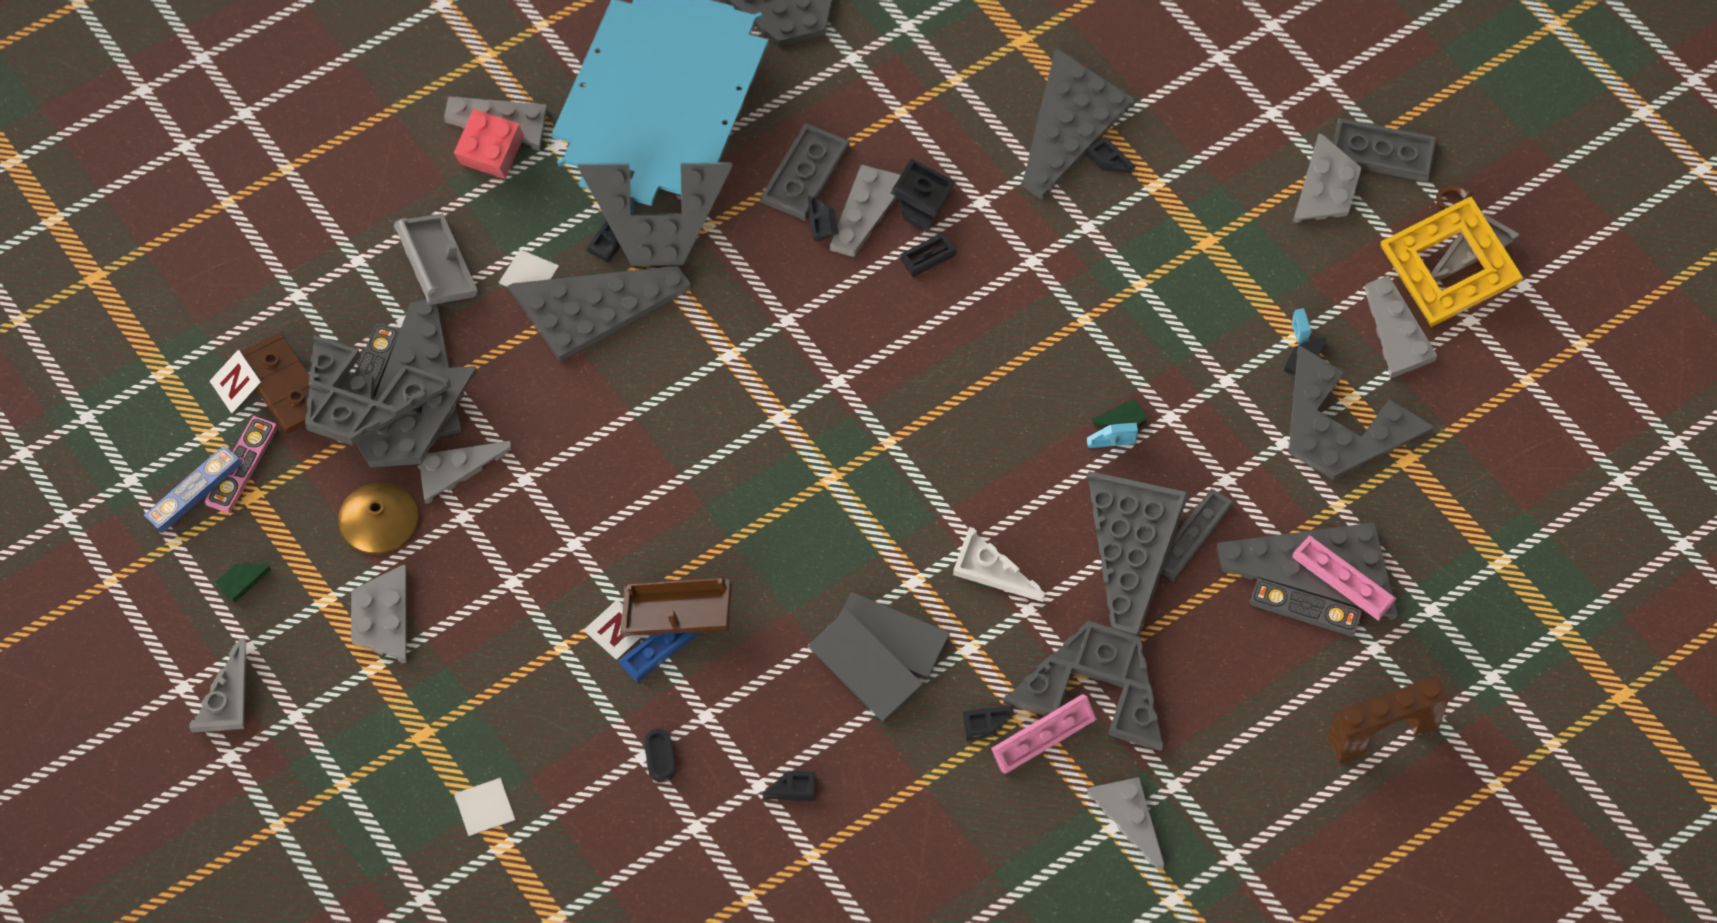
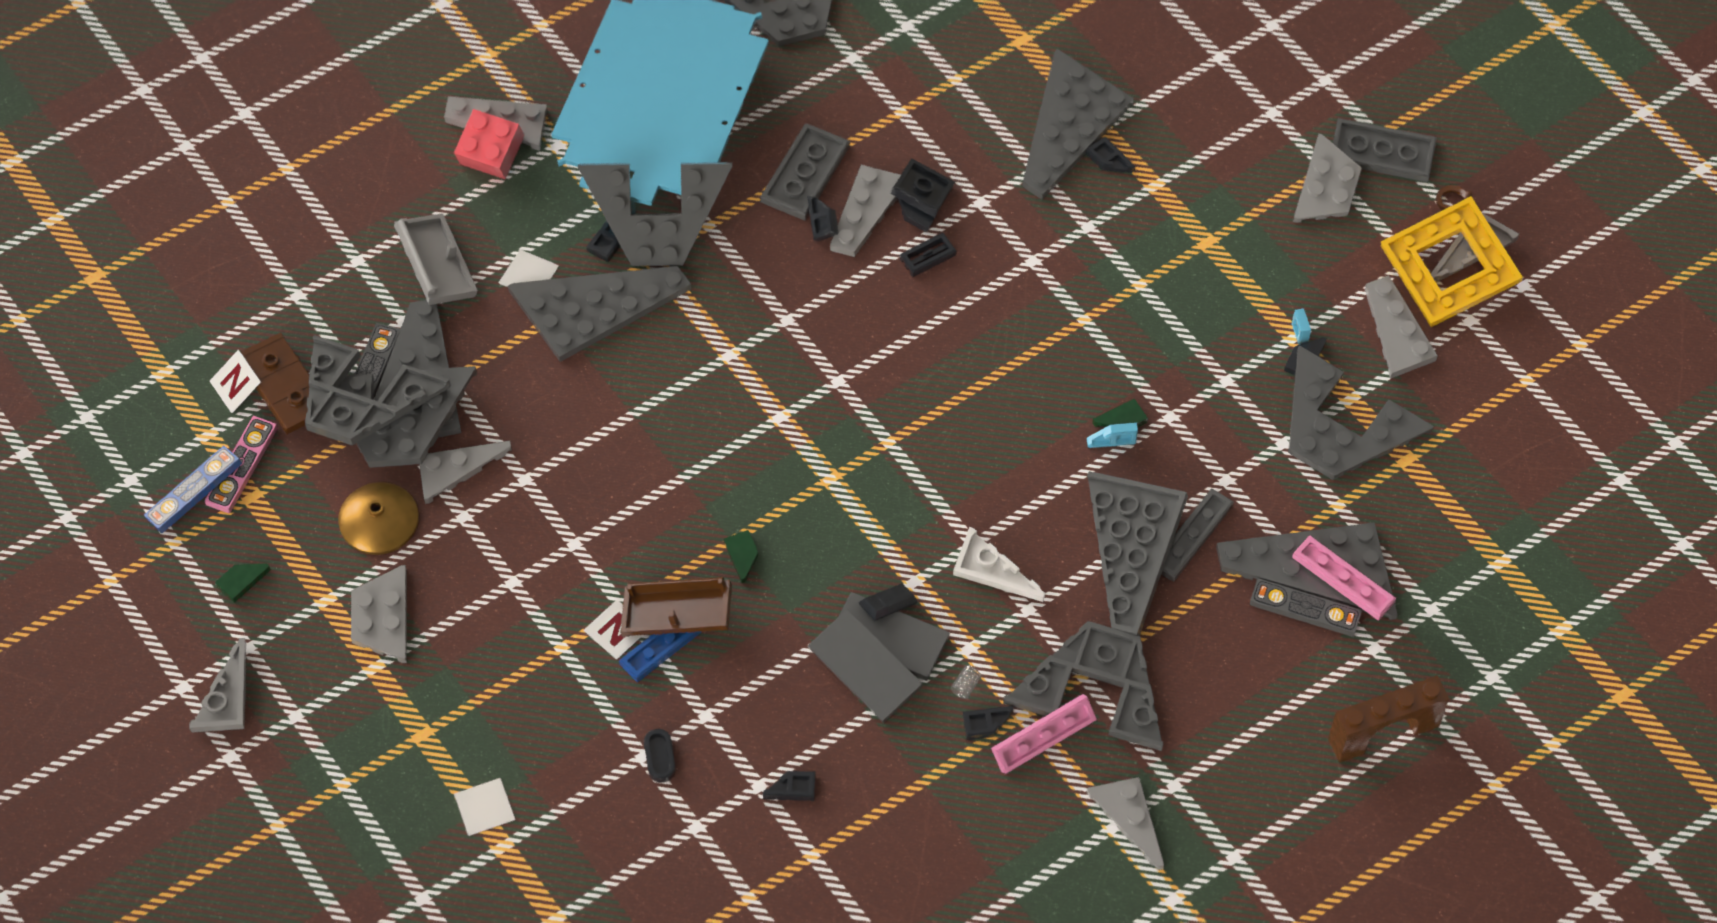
(742, 553): none -> dark green tile
(888, 601): none -> black tile
(966, 682): none -> clear piece

